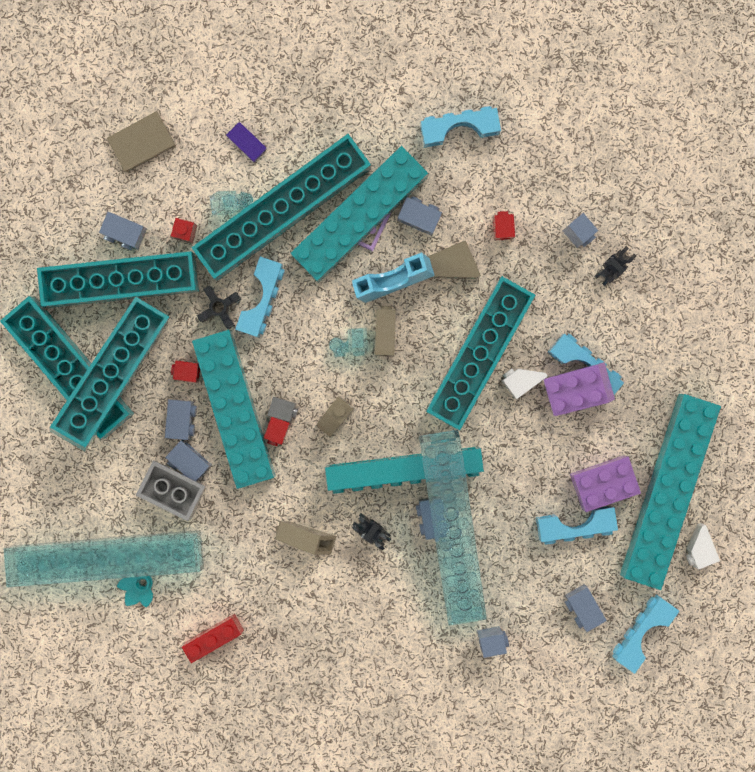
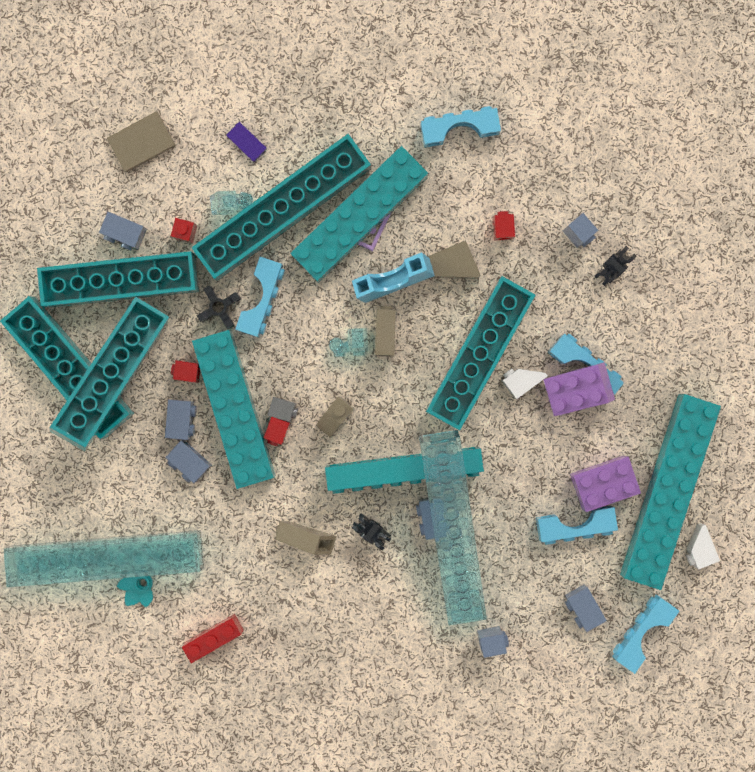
(171, 491): light grey slope -> none
(419, 215): sand blue brick -> none

